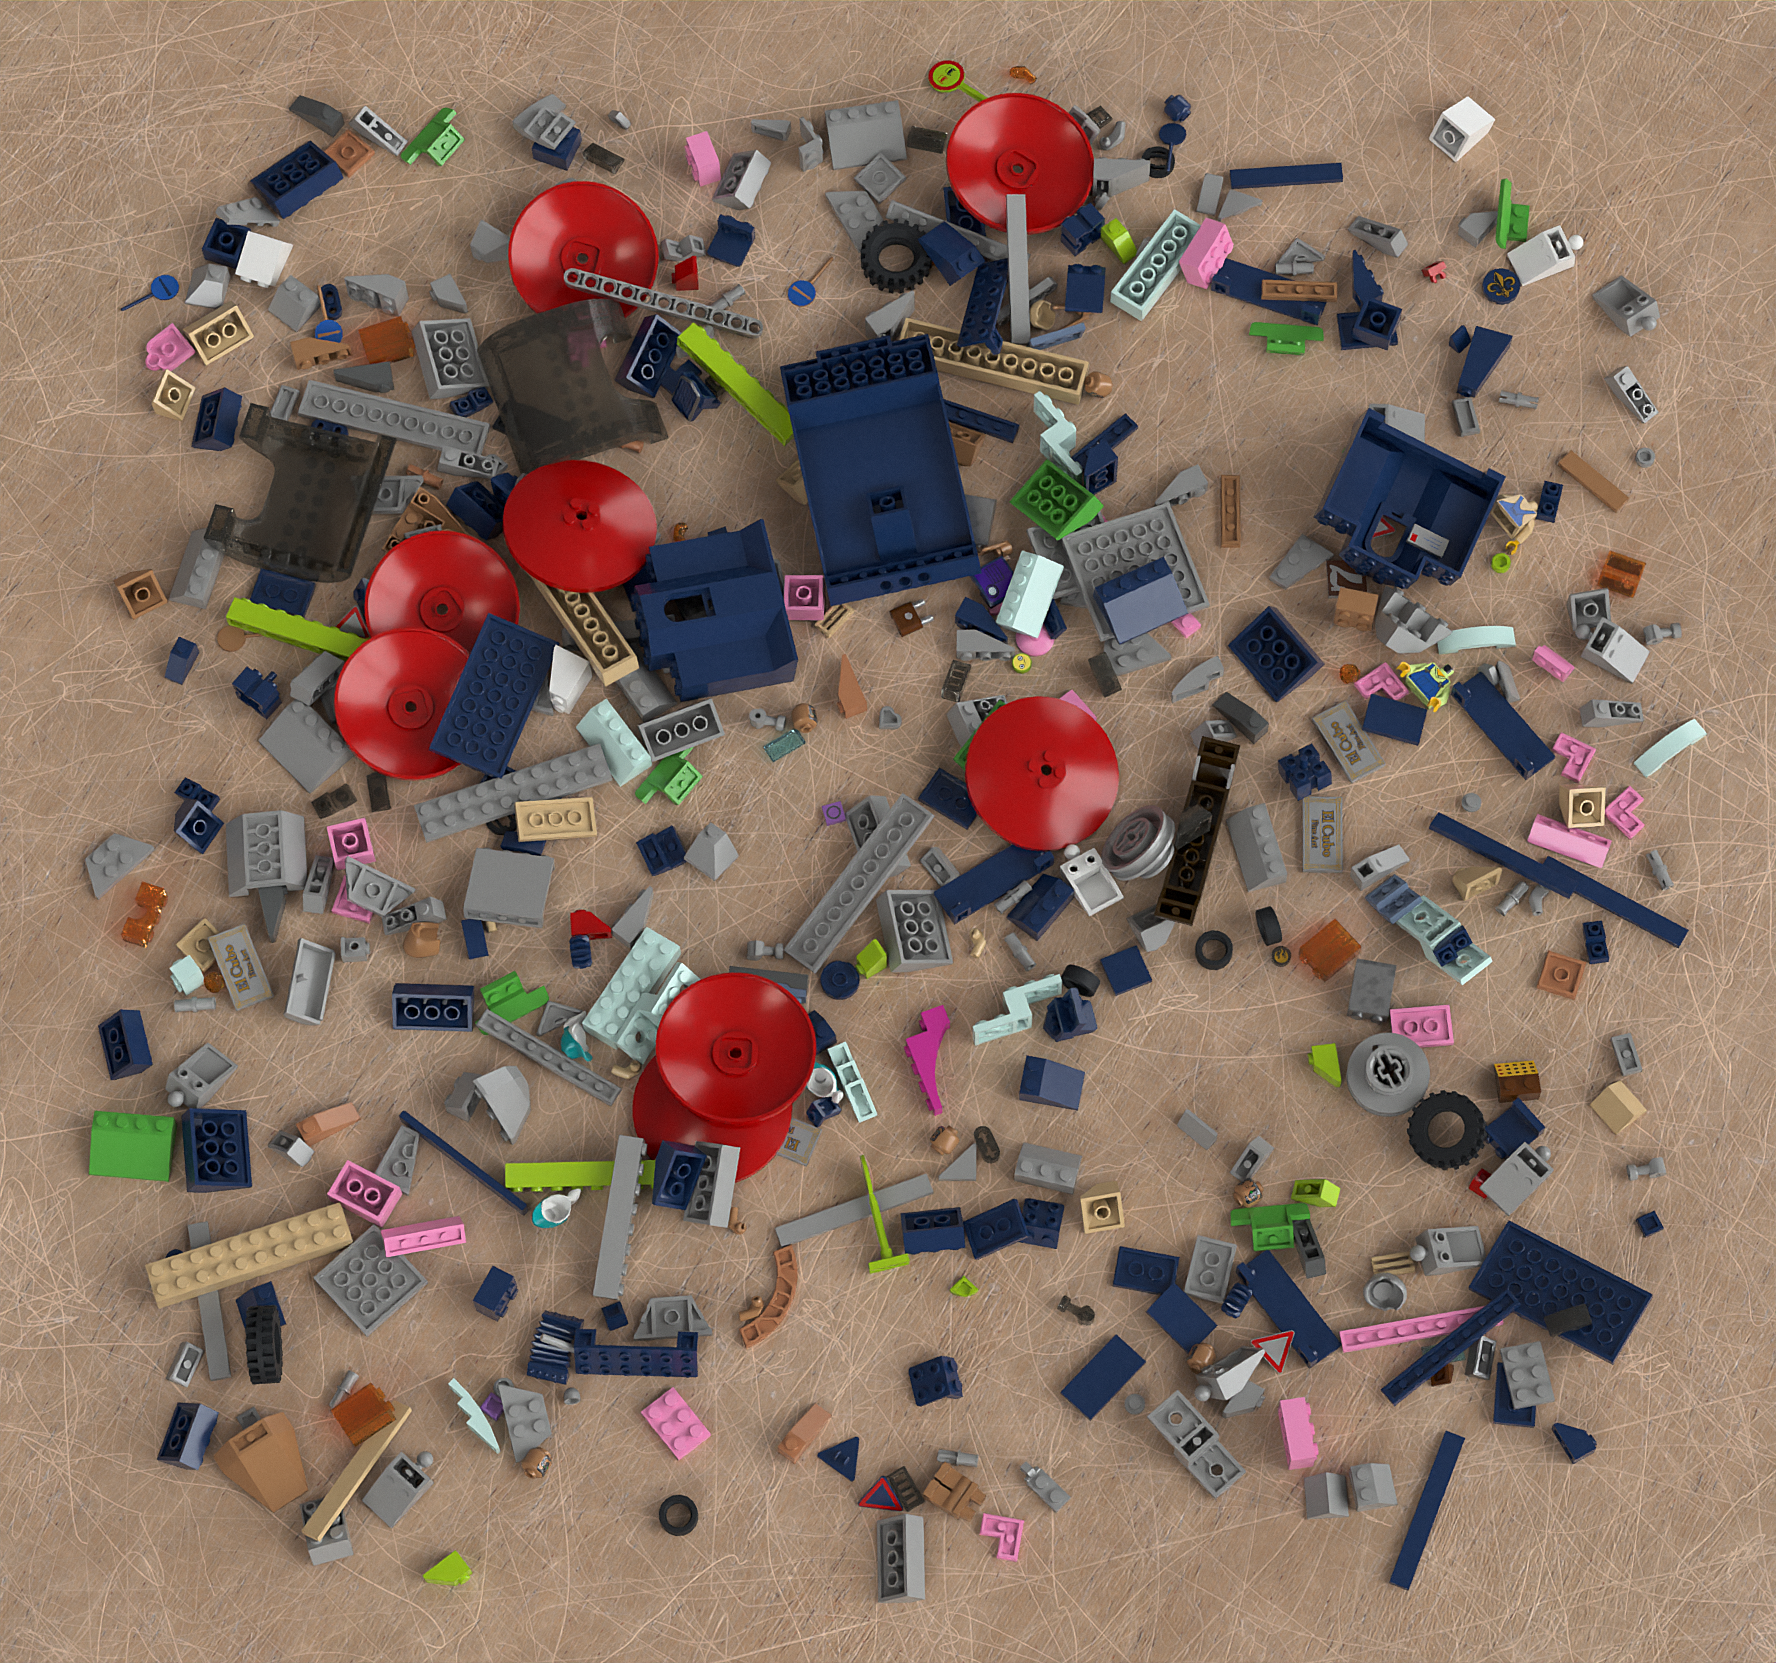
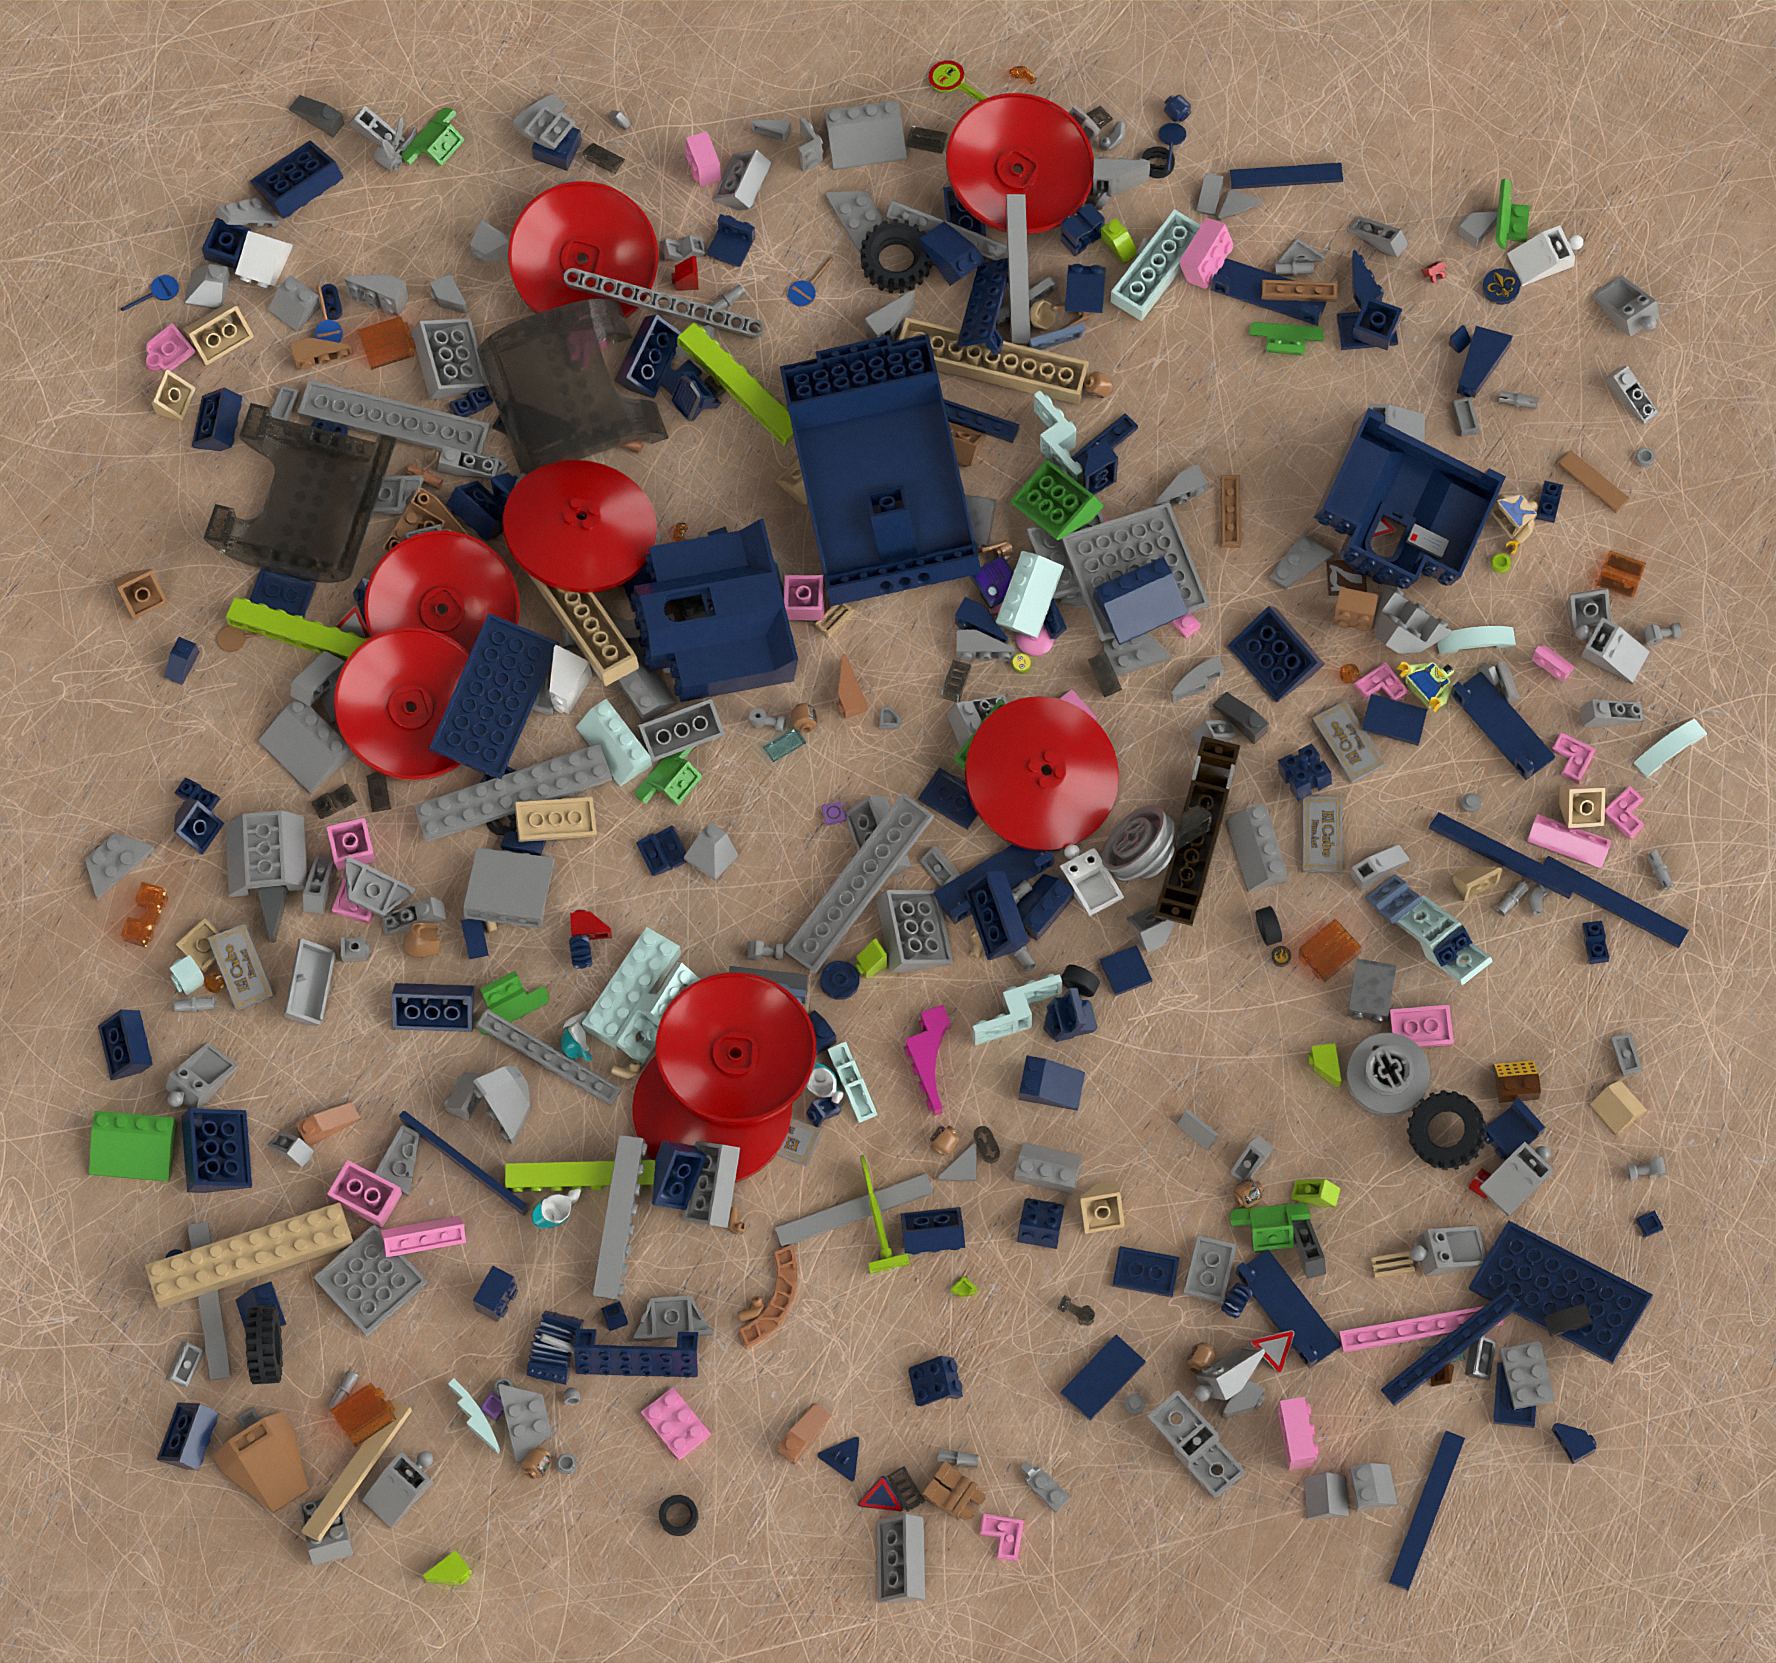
(197, 572): light grey slope -> none
(256, 692): dark blue brick -> none
(349, 152): nougat tile -> none
(370, 377): dark grey slope -> none
(387, 155): none -> light grey plant
(555, 1016): light grey tile -> none
(566, 1464): none -> light grey plate
(634, 921): light grey slope -> none
(880, 178): light grey tile -> none
(907, 619): reddish brown piece -> none
(995, 1229): dark blue tile -> none
(996, 914): none -> dark blue slope
(1181, 1318): dark blue tile -> none
(1211, 964): black tyre -> none
(1385, 1291): light grey piece -> none
(1461, 128): white slope -> none
(1561, 975): nougat tile -> none

